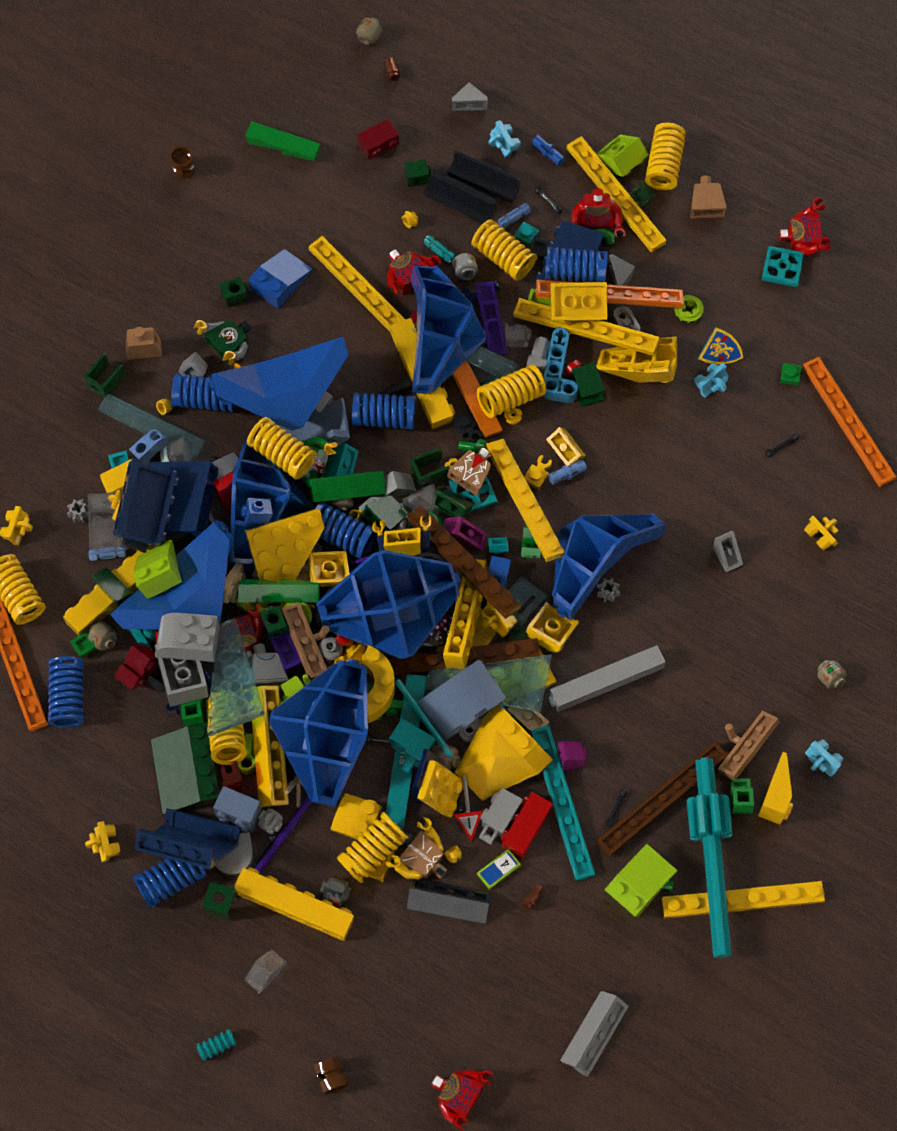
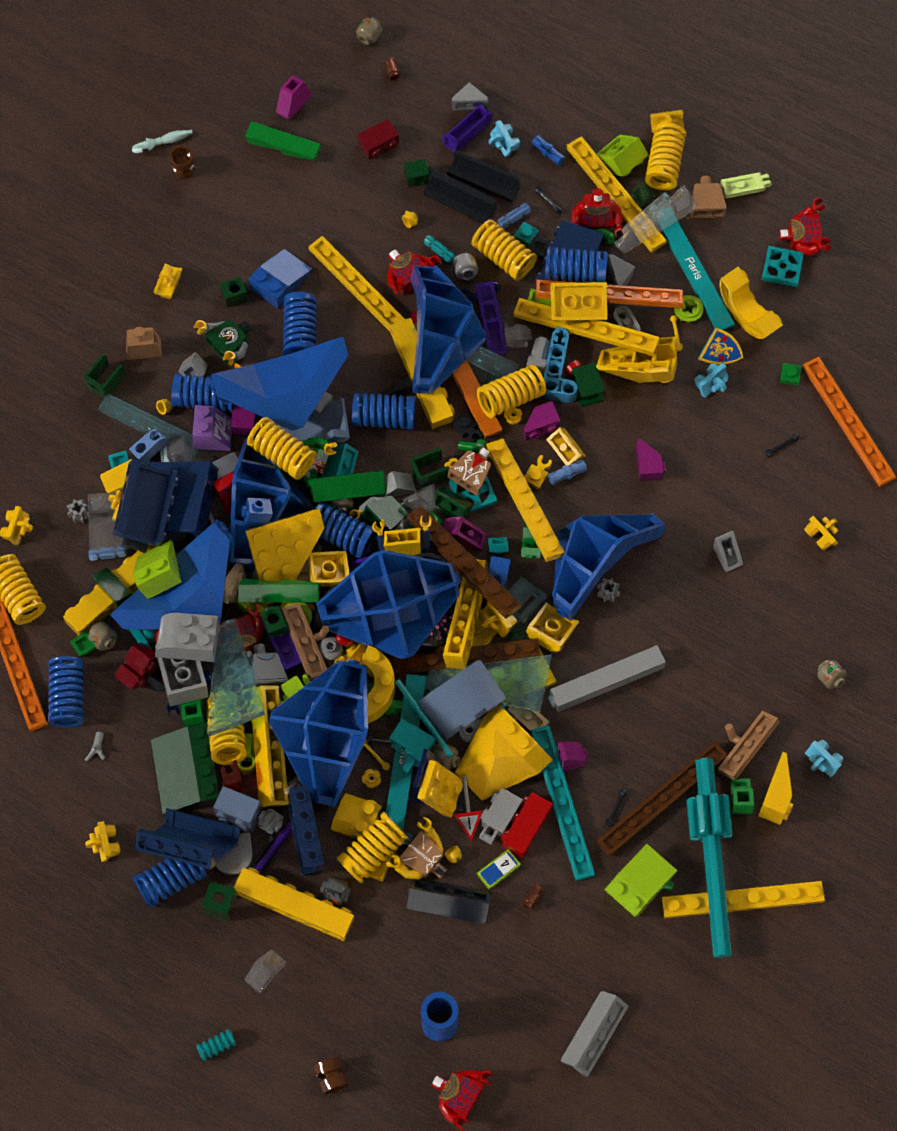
(96, 748): none -> light grey bar
(167, 281): none -> yellow hips
(170, 137): none -> light aqua piece
(211, 429): none -> medium lavender slope
(242, 421): none -> magenta slope
(292, 97): none -> magenta slope
(299, 322): none -> blue piece
(305, 831): none -> dark blue panel
(371, 773): none -> yellow plate
(385, 766): none -> yellow hinge
(439, 1002): none -> blue piece
(467, 128): none -> dark purple container
(542, 420): none -> magenta slope
(649, 462): none -> magenta slope
(655, 218): none -> clear wedge
(667, 117): none -> yellow hips
(673, 318): none -> yellow hinge
(697, 277): none -> teal tile
(743, 306): none -> yellow brick
(745, 184): none -> yellowish green hinge

